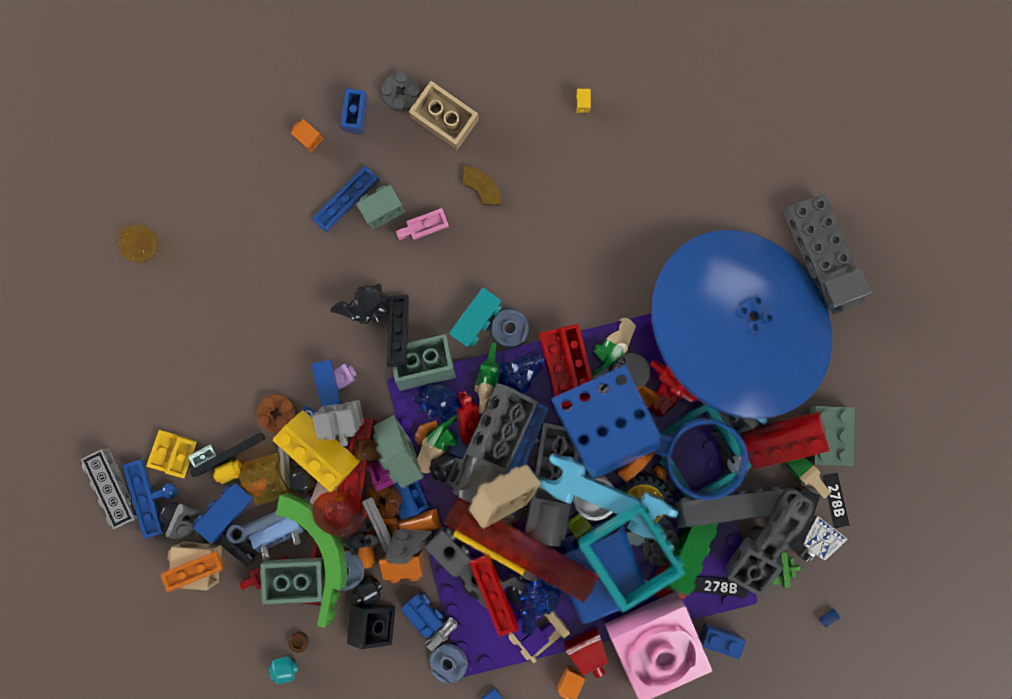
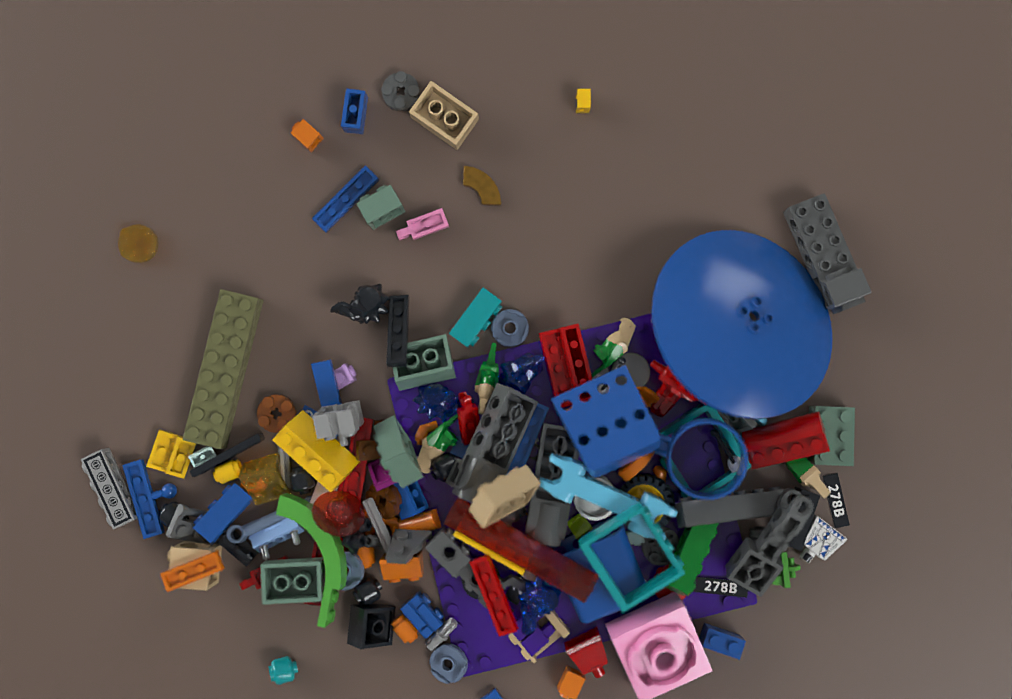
(223, 369): none -> olive brick
(298, 642): reddish brown tile -> none
(405, 629): none -> orange brick
(835, 614): blue piece -> none

